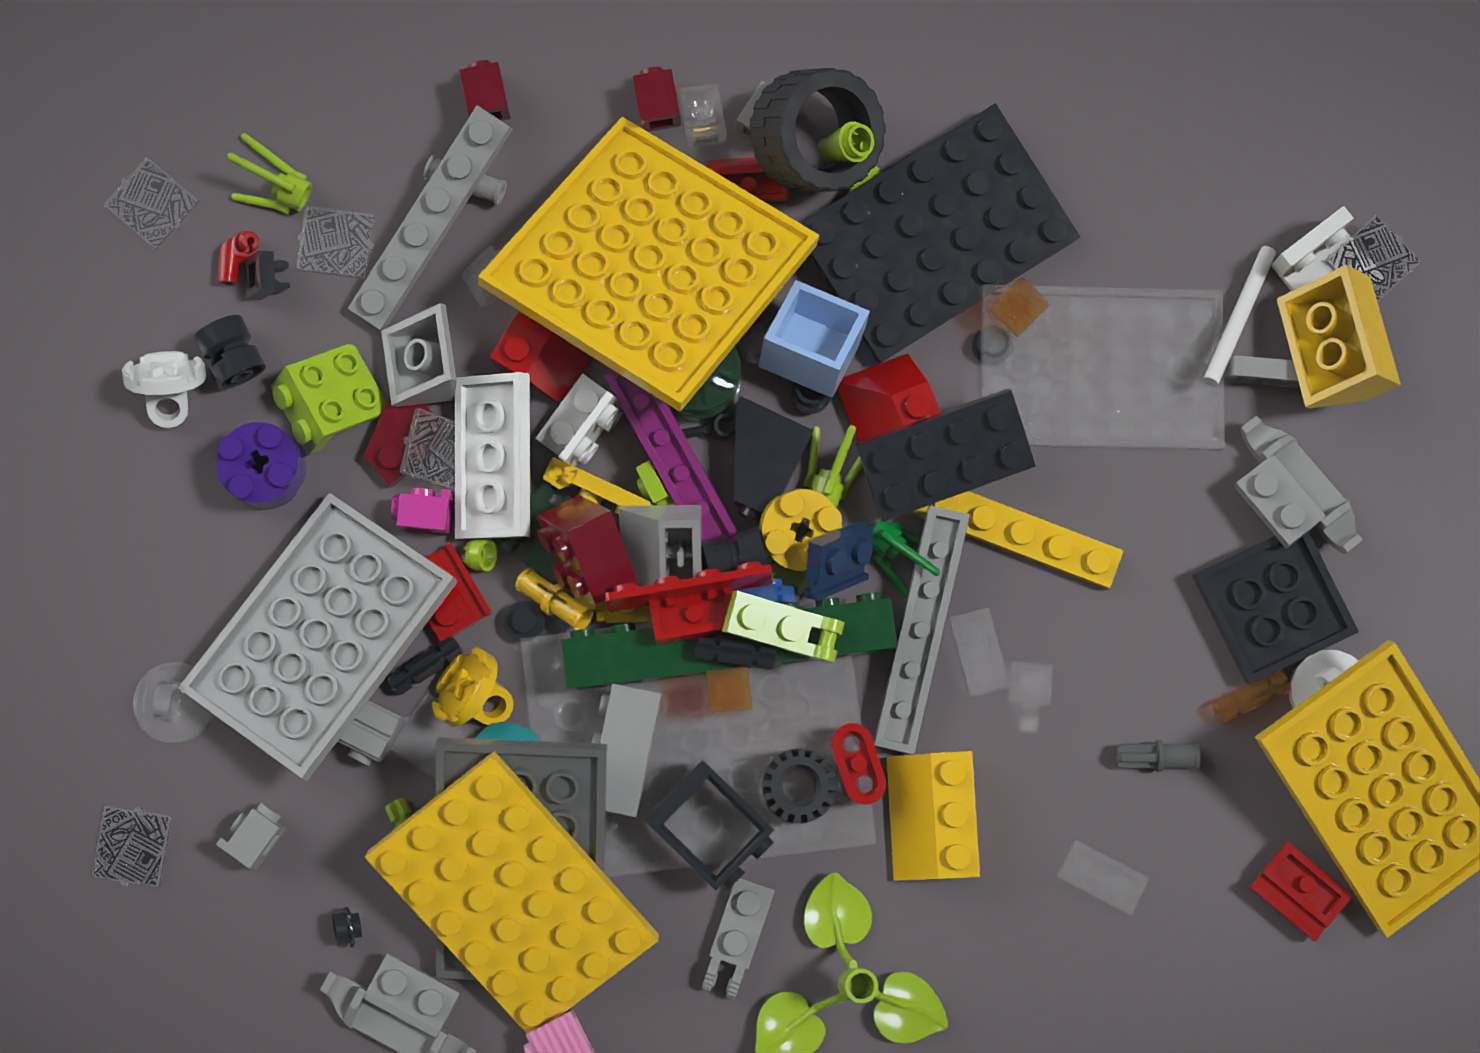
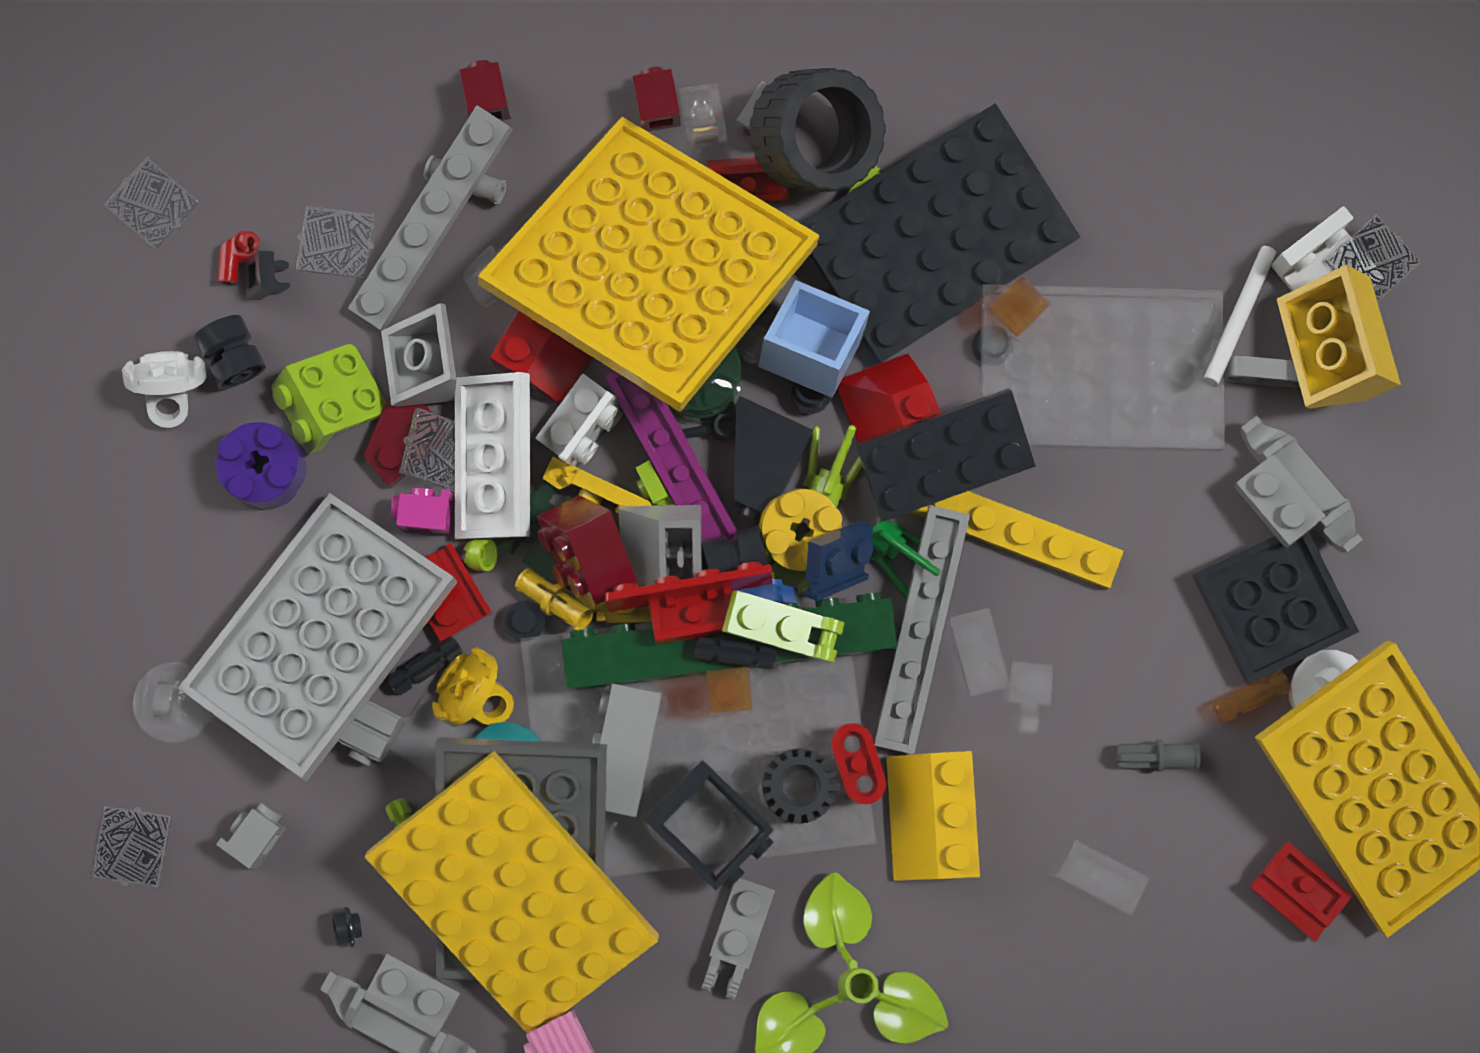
(290, 189): lime plant -> none
(849, 143): lime cone -> none

